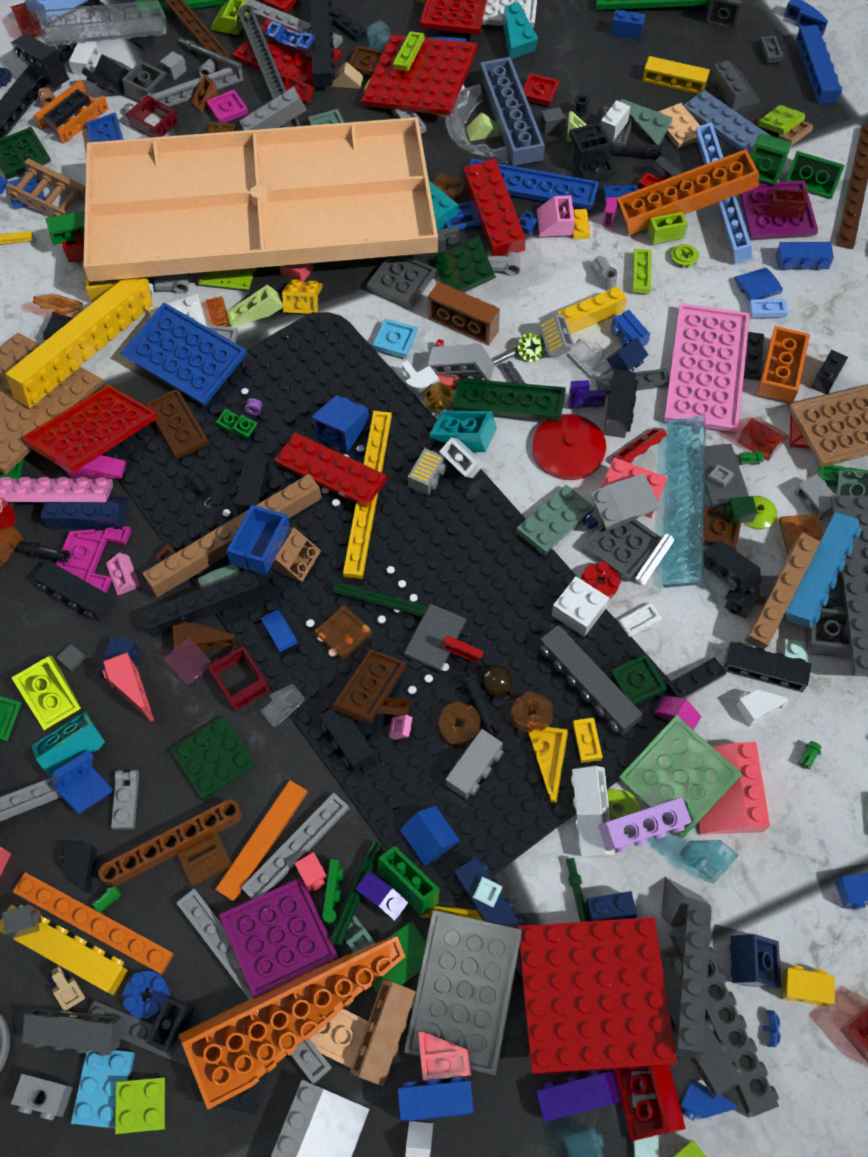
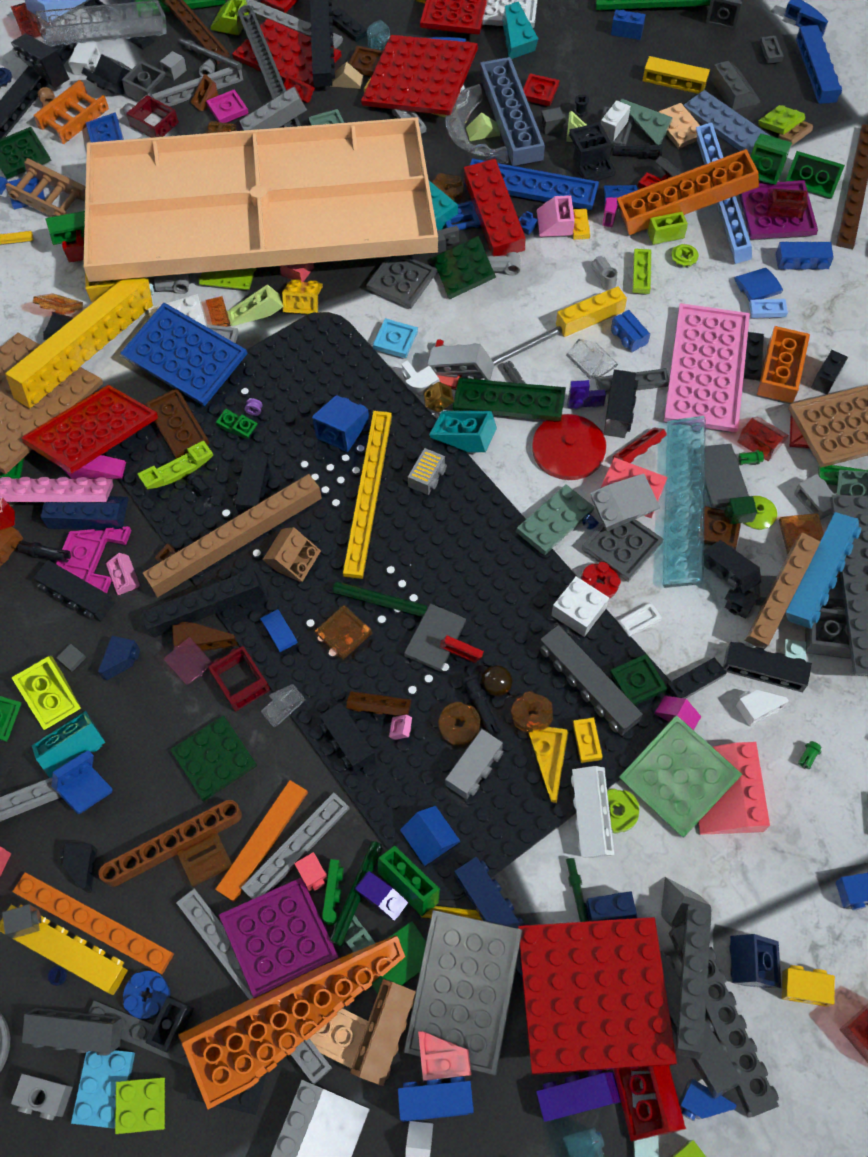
(66, 108): black plate -> none
(67, 991): tan plate -> none
(107, 898): green pin -> none
(124, 676): coral slope -> none
(125, 800): light grey plate -> none
(176, 469): none -> lime slope
(218, 575): sand green slope -> none
(258, 539): blue piece -> none
(288, 37): blue slope -> none
(331, 469): red plate -> none
(369, 686): reddish brown tile -> none
(408, 51): lime plate -> none
(461, 457): white brick -> none
(463, 313): dark orange brick -> none
(487, 892): light aqua tile -> none
(528, 354): lime gear -> none
(556, 335): light grey brick -> none
(613, 831): lavender brick -> none
(628, 356): dark blue brick -> none
(654, 558): white axle -> none
(708, 857): clear light blue slope -> none
(720, 476): light grey tile -> none
(775, 1035): blue piece -> none

